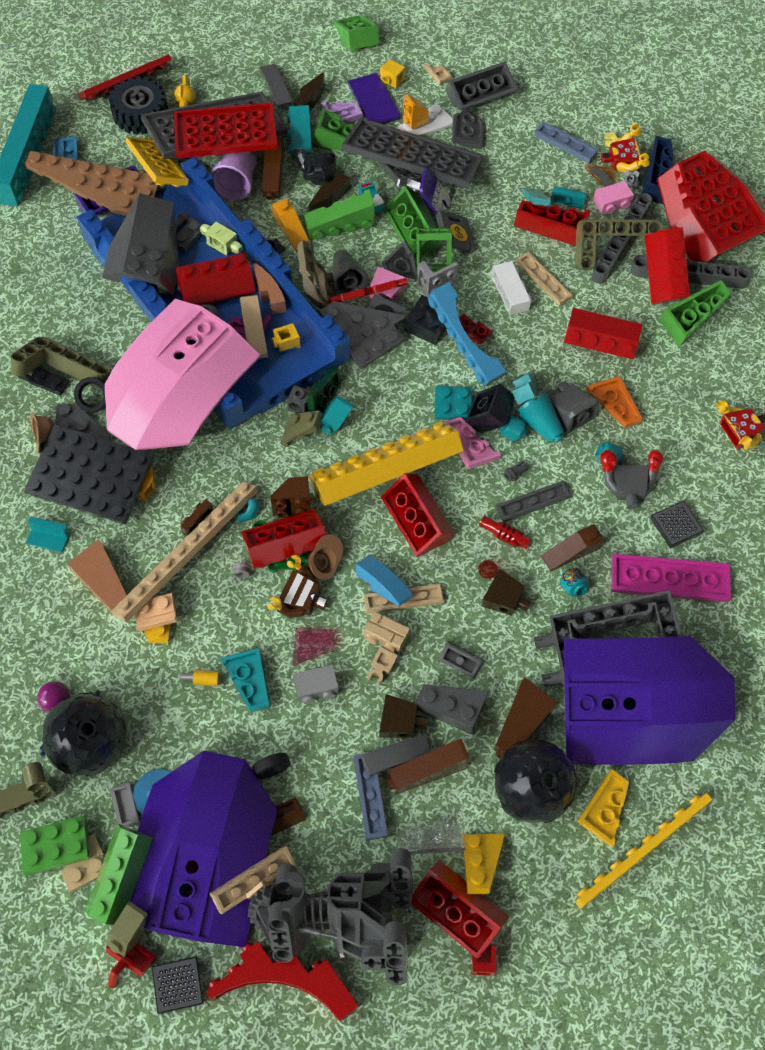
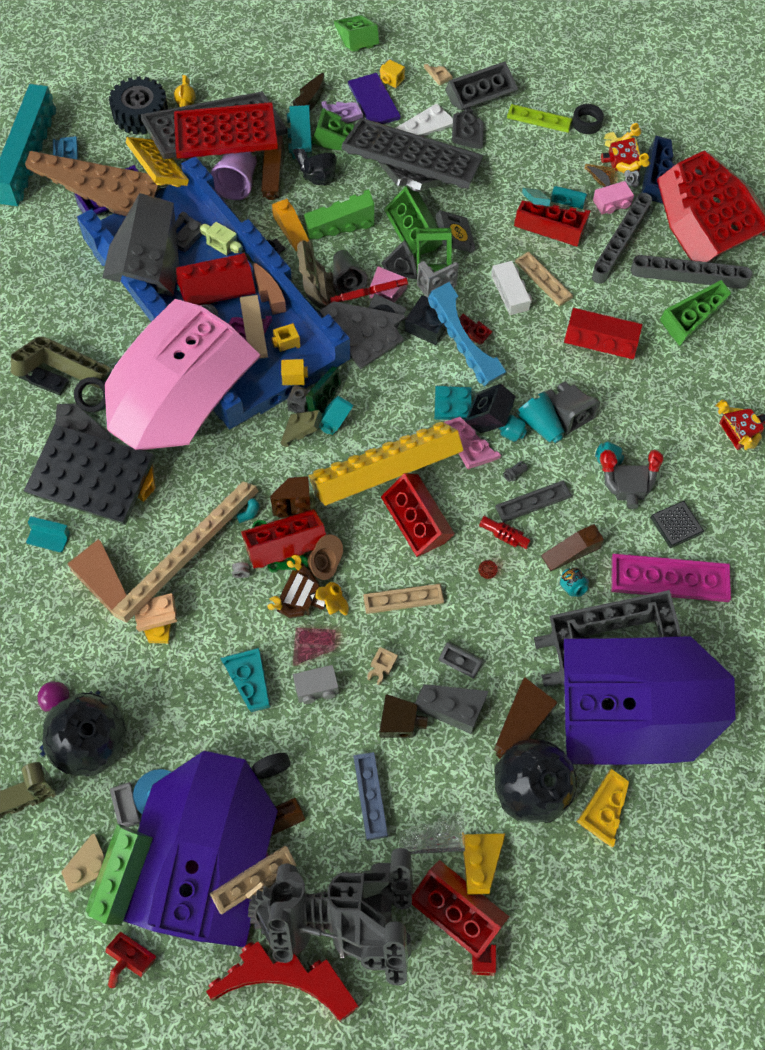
(41, 428): medium nougat piece -> none
(54, 845): bright green plate -> none
(127, 929): olive slope -> none
(143, 70): red plate -> none
(177, 985): tile -> none
(199, 513): reddish brown plate -> none
(202, 677): yellow piece -> none
(276, 86): dark grey slope -> none
(293, 372): none -> yellow brick
(331, 192): dark brown slope -> none
(333, 598): none -> yellow plate
(378, 201): teal leg -> none
(383, 580): dark azure slope -> none
(386, 632): tan brick -> none
(395, 755): dark grey slope -> none
(414, 112): light orange slope -> none
(429, 767): reddish brown slope -> none
(433, 191): dark purple piece -> none
(505, 594): dark brown torso -> none
(525, 387): teal slope -> none
(539, 118): none -> lime tile
(565, 142): sand blue plate -> none
(585, 127): none -> black tyre
(611, 230): olive beam -> none
(616, 400): orange wing -> none
(635, 854): yellow plate -> none
(667, 266): red slope -> none

